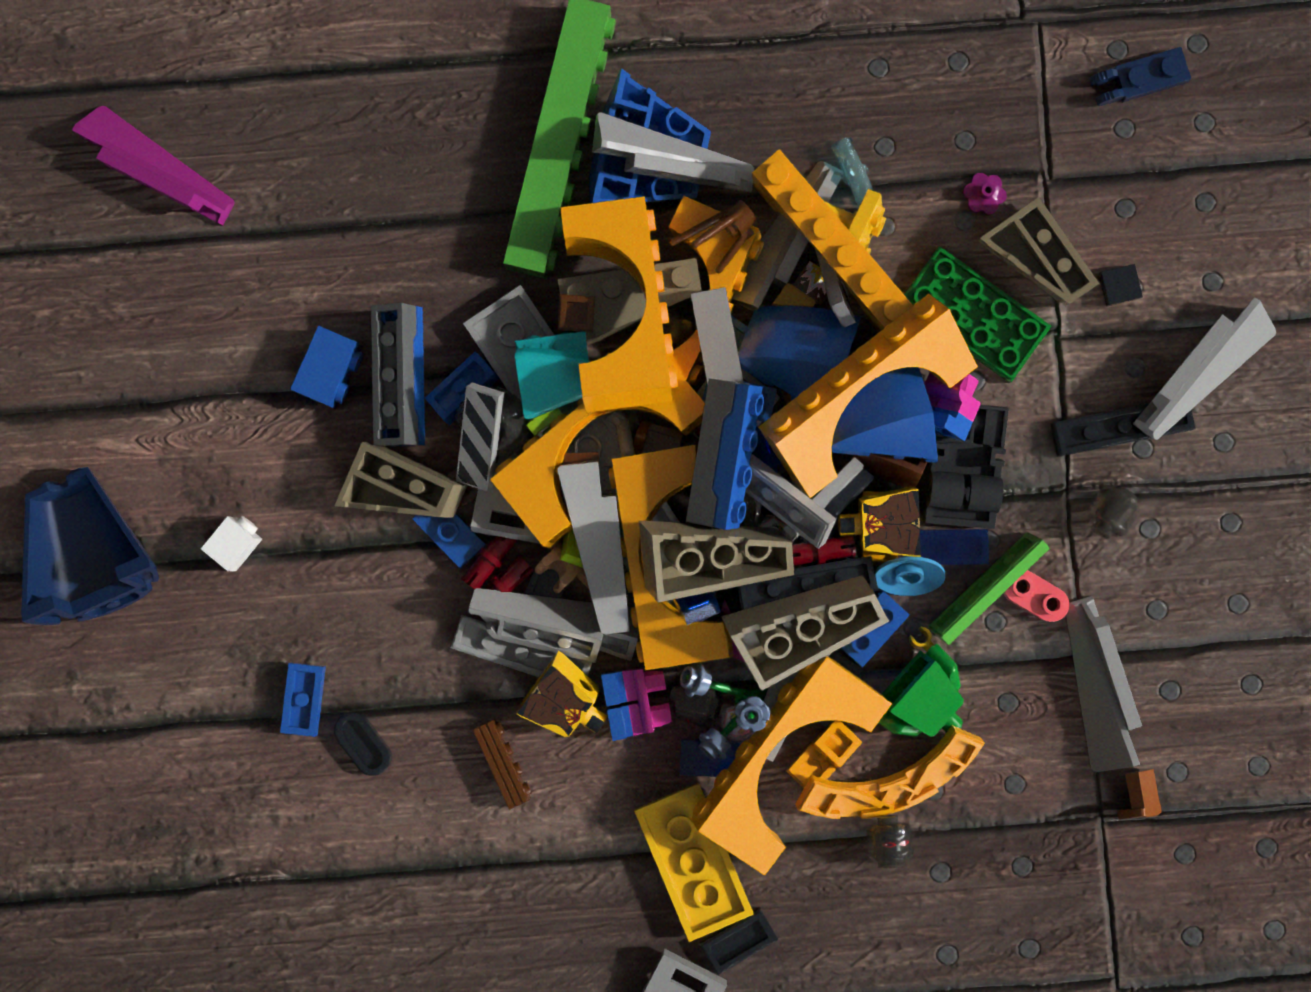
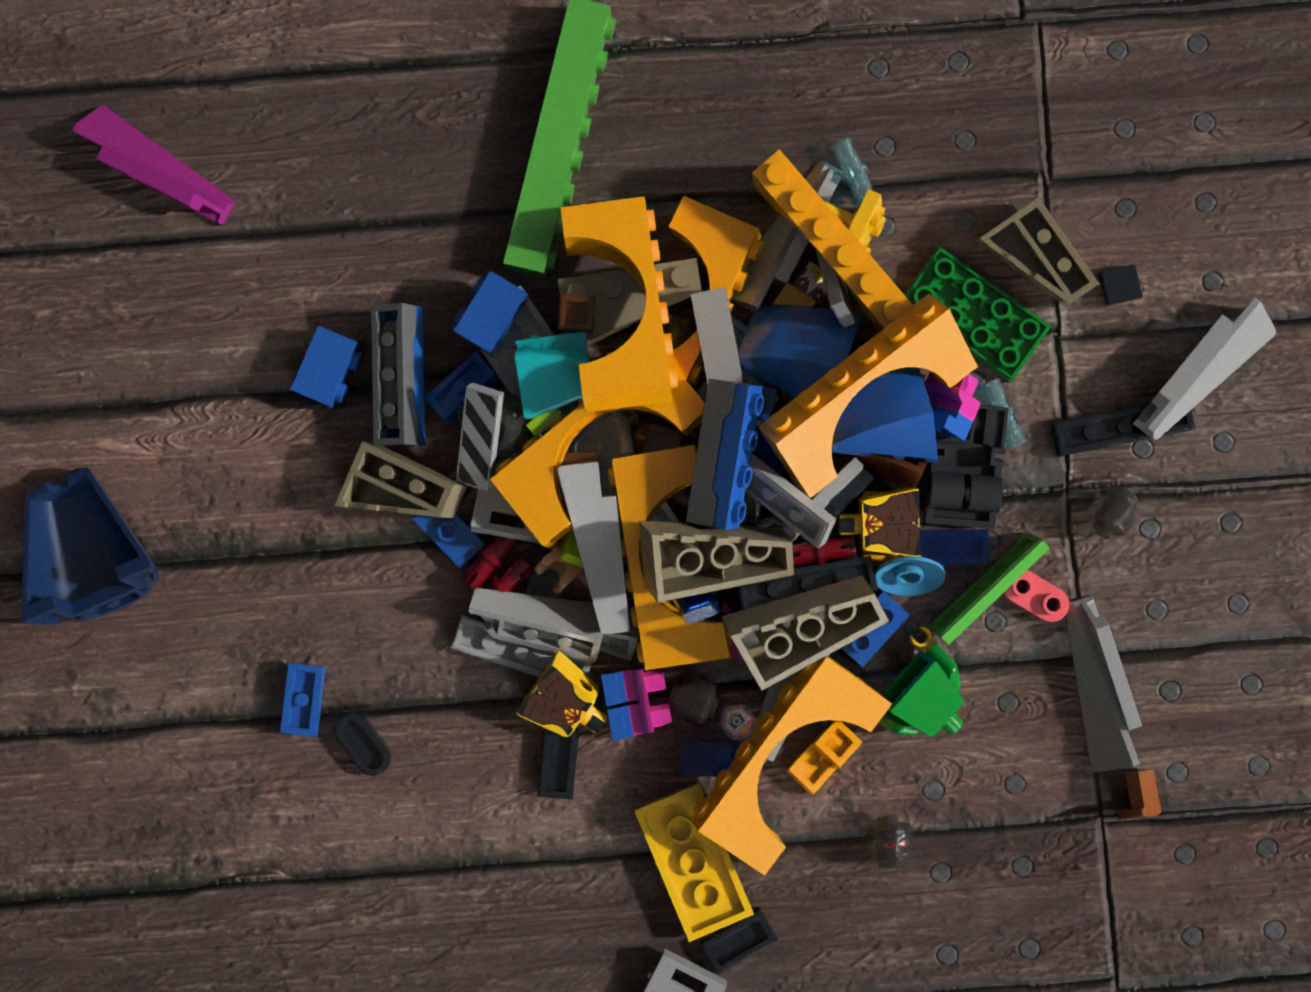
(232, 542): white brick -> none
(490, 313): none -> blue brick
(500, 760): reddish brown piece -> none
(558, 765): none -> black tile
(642, 107): blue wedge -> none
(668, 157): light grey wedge -> none
(734, 219): reddish brown plant -> none
(749, 710): sand blue plant -> none
(895, 791): light orange tile -> none
(979, 199): magenta plant -> none
(995, 396): none -> clear light blue pin
(1143, 76): dark blue hinge -> none

